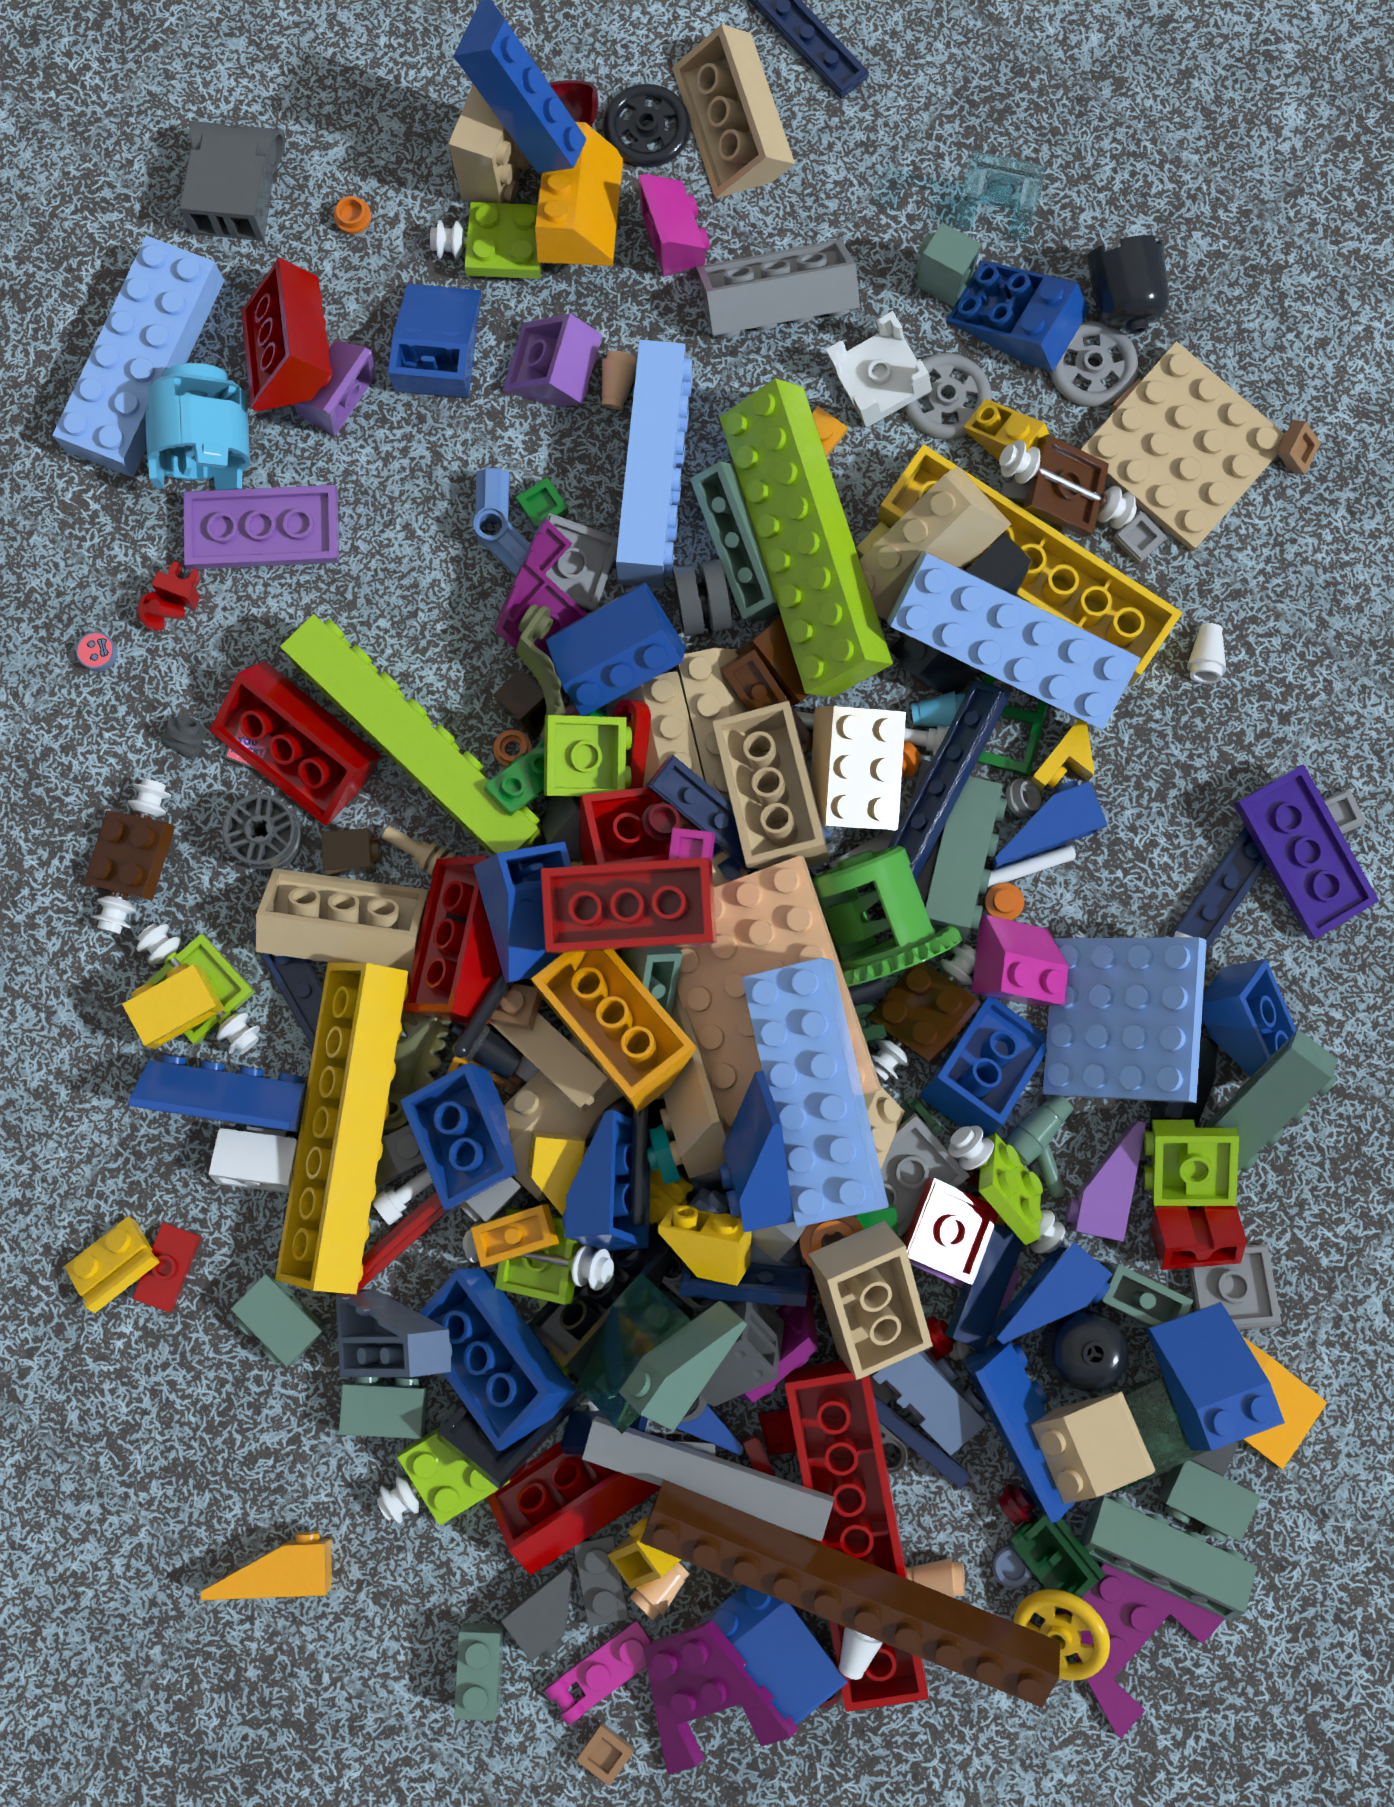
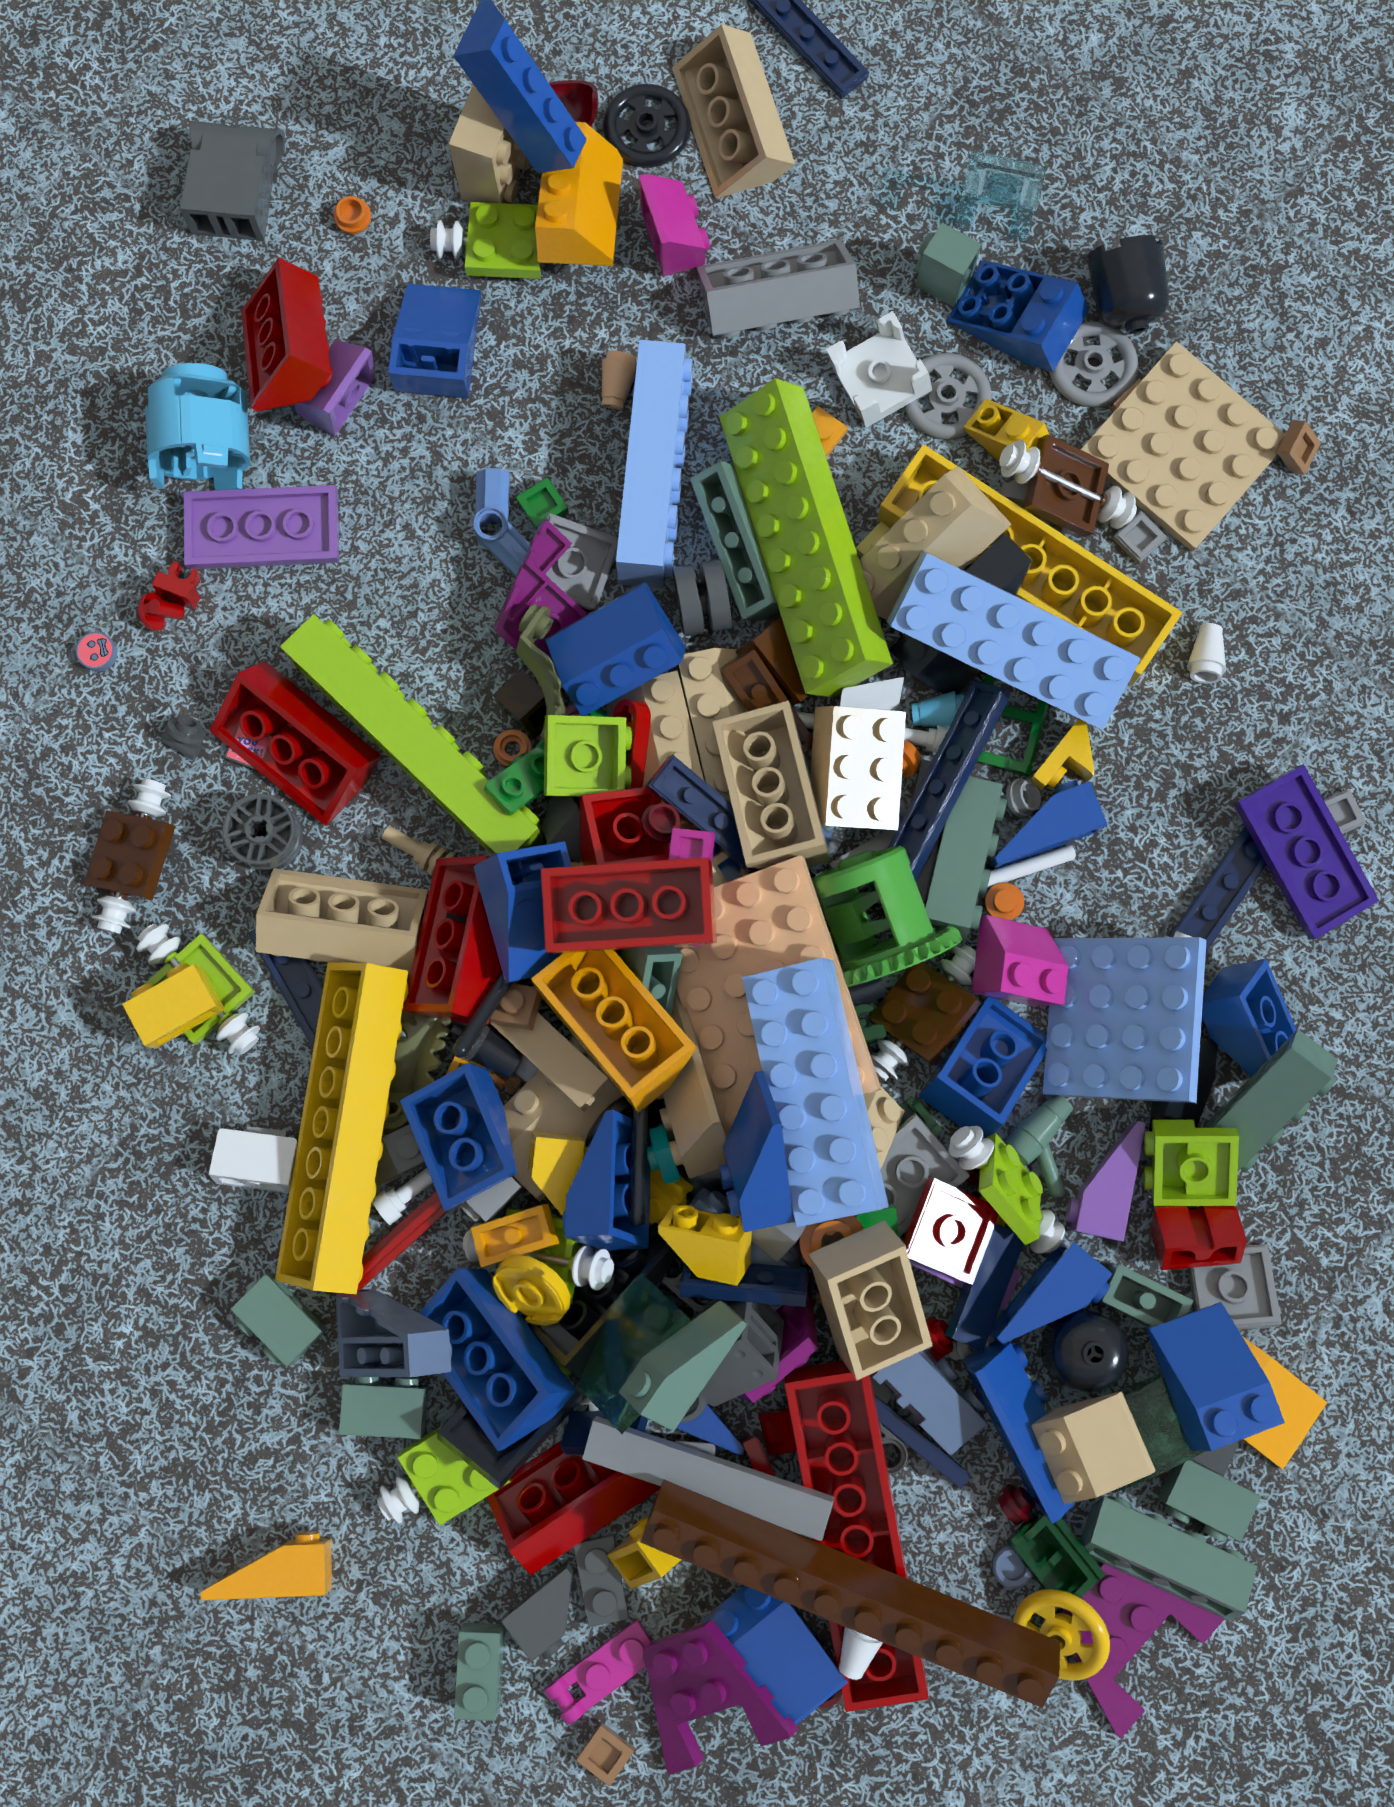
(111, 1264): yellow plate -> none
(144, 334): light blue brick -> none
(163, 1283): red plate -> none
(220, 1094): blue slope -> none
(350, 852): dark brown brick -> none
(532, 1289): none -> yellow tile
(553, 360): medium lavender slope -> none
(657, 1595): light nougat cone -> none
(875, 695): none -> white sticker
(941, 1576): light nougat cone -> none

